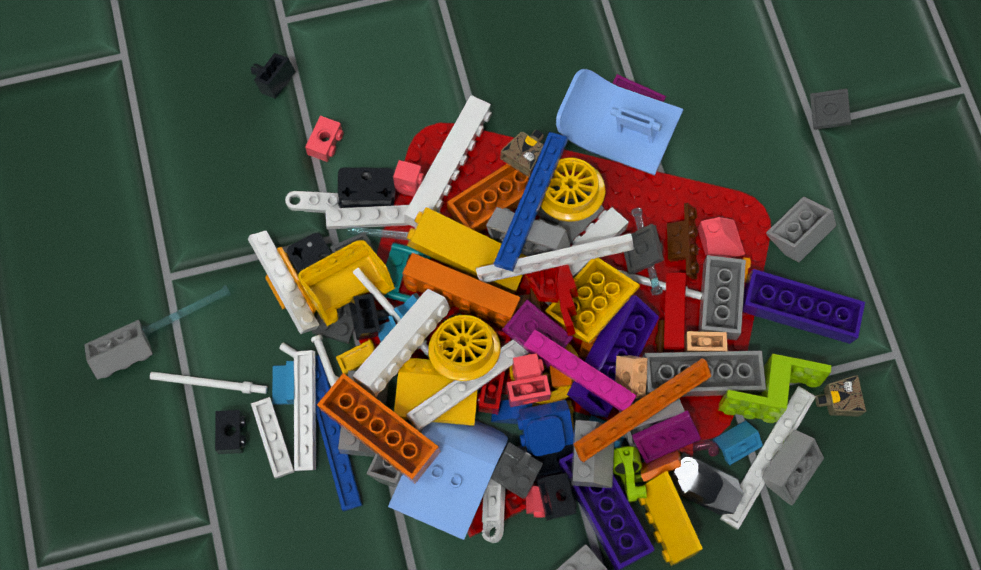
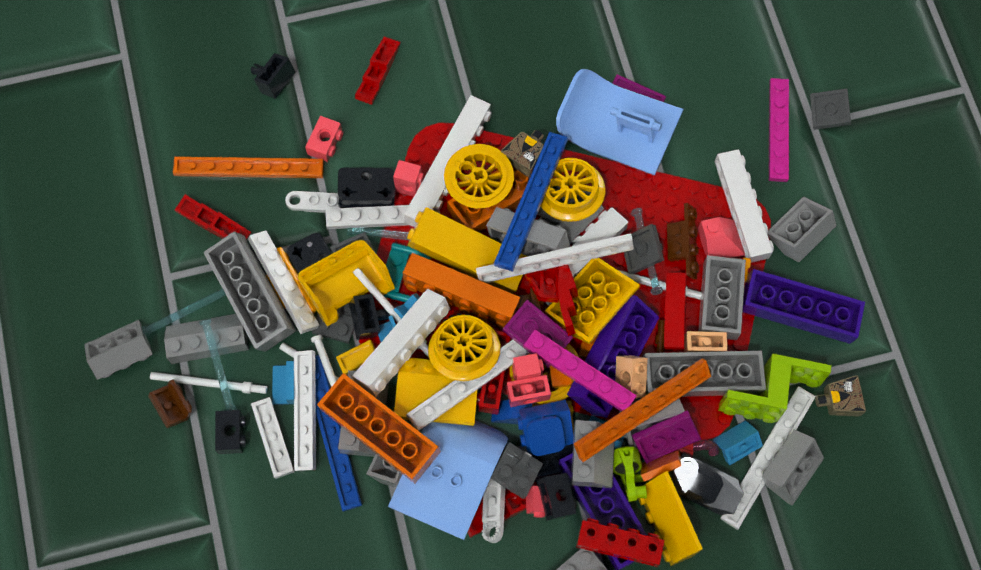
(171, 404): none -> reddish brown bracket
(188, 340): none -> light grey slope
(209, 219): none -> red slope
(217, 364): none -> clear light blue bar
(248, 167): none -> orange tile
(249, 291): none -> light grey brick
(377, 71): none -> red slope
(462, 160): none -> yellow piece
(620, 543): none -> red brick
(743, 205): none -> white brick
(779, 130): none -> dark pink plate

